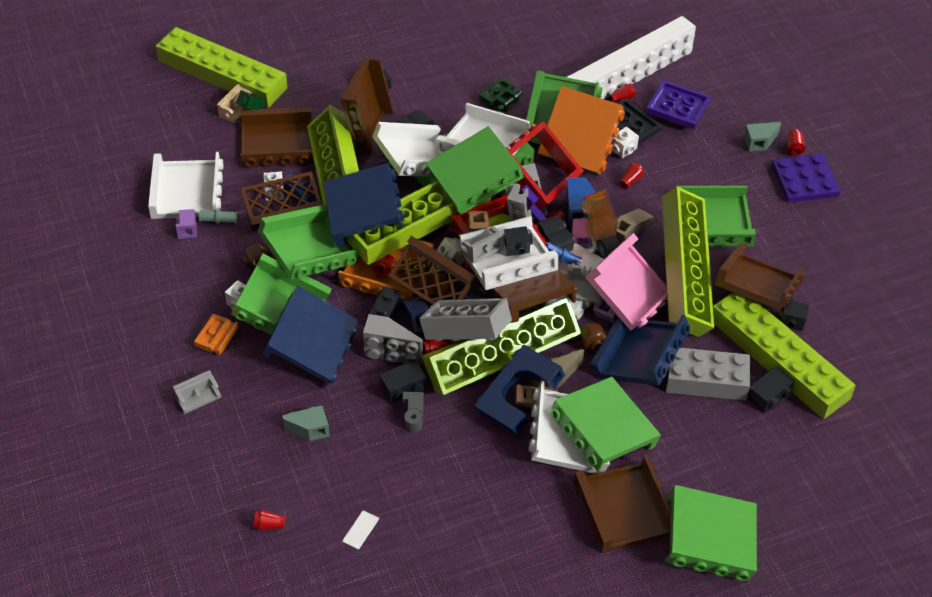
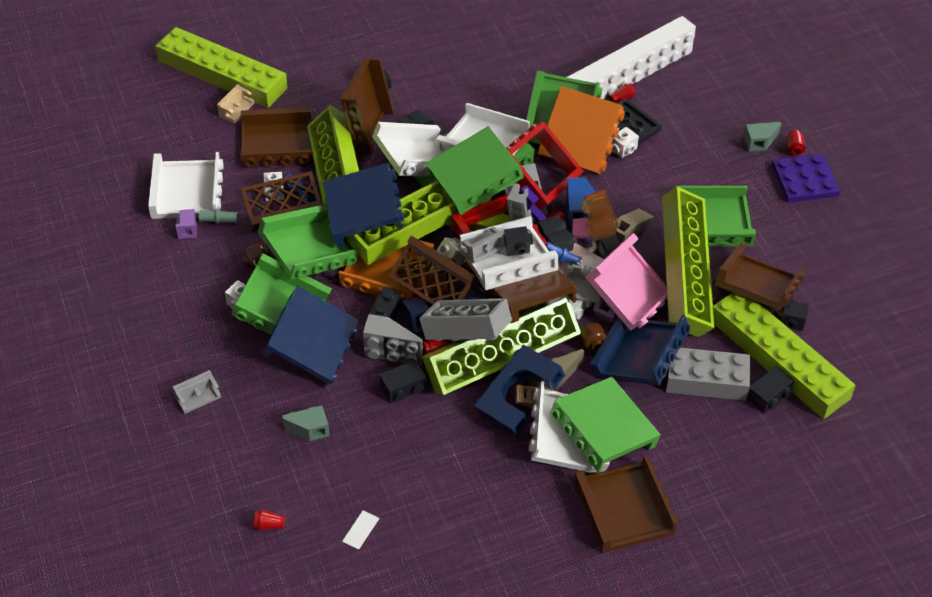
(216, 334): orange plate -> none
(250, 101): dark green brick -> none
(383, 266): red cone -> none
(414, 416): dark grey leg -> none
(478, 220): medium nougat slope -> none
(497, 91): dark green plate -> none
(632, 174): red cone -> none
(678, 104): dark purple plate -> none
(713, 533): bright green panel -> none

